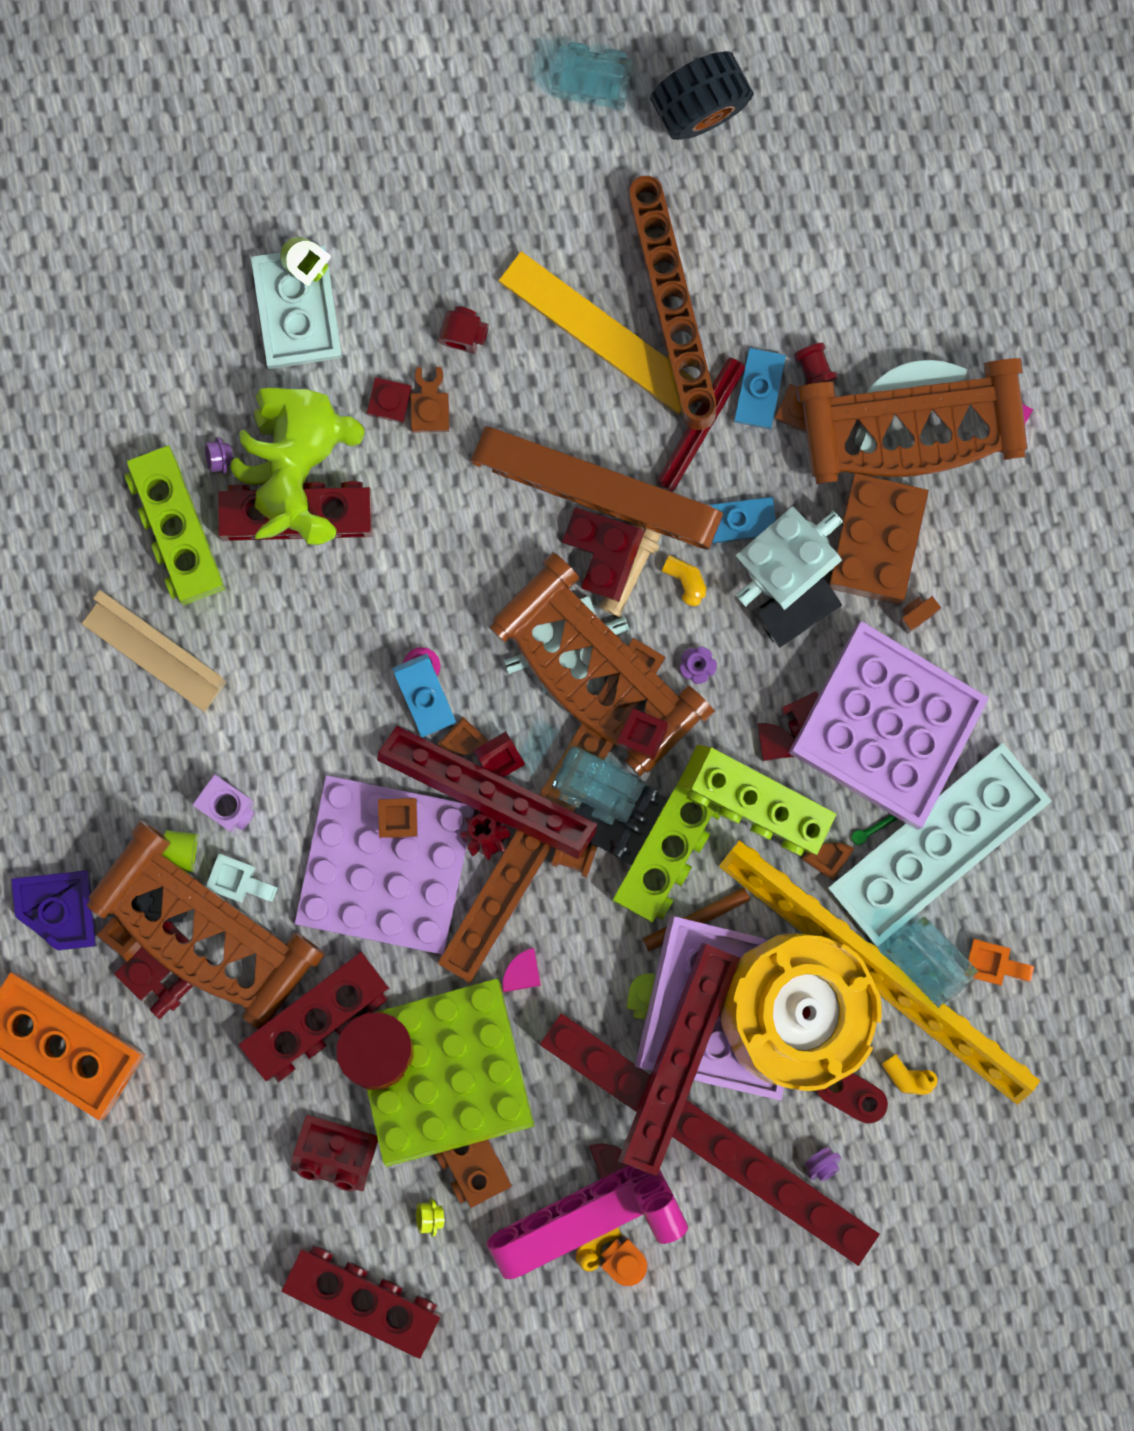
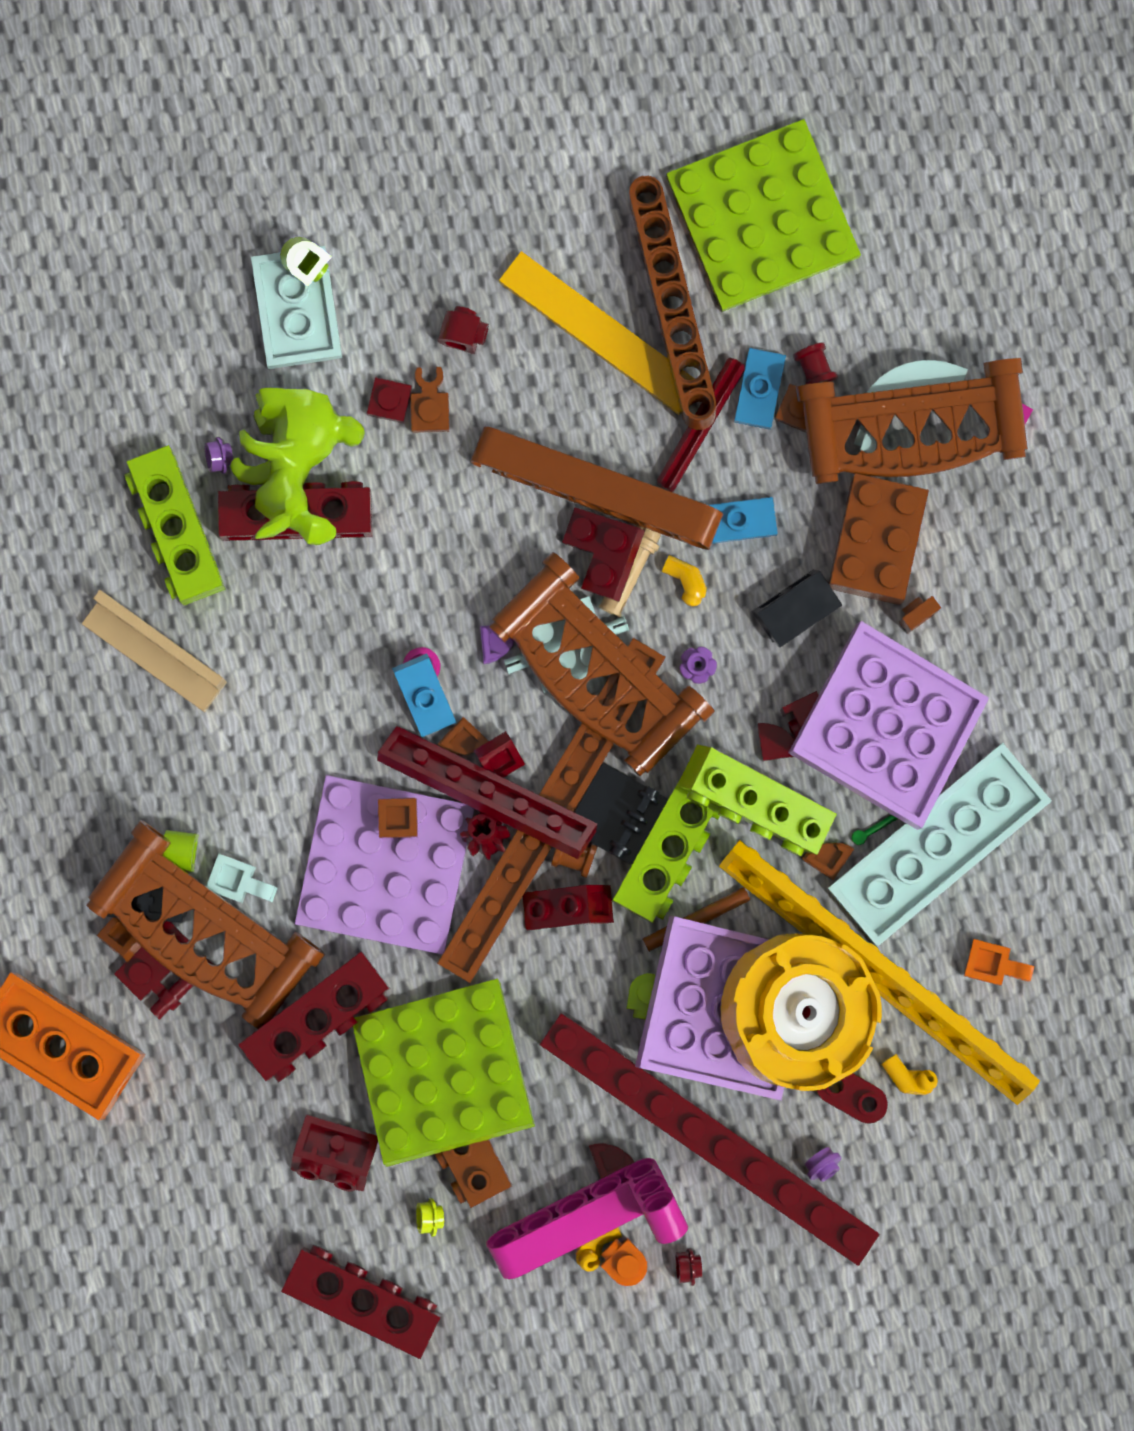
(57, 908): dark purple plate -> none
(209, 799): lavender brick -> none
(375, 1051): dark red tile -> none
(492, 646): none -> medium lavender tile
(522, 972): dark pink tile -> none
(568, 906): none -> dark red bracket
(592, 76): clear light blue brick -> none
(598, 785): clear light blue brick -> none
(643, 734): dark red plate -> none
(679, 1059): dark red plate -> none
(688, 1267): none -> dark red plate
(701, 95): black wheel -> none
(763, 215): none -> lime plate
(788, 558): light aqua plate -> none
(931, 961): clear light blue brick -> none

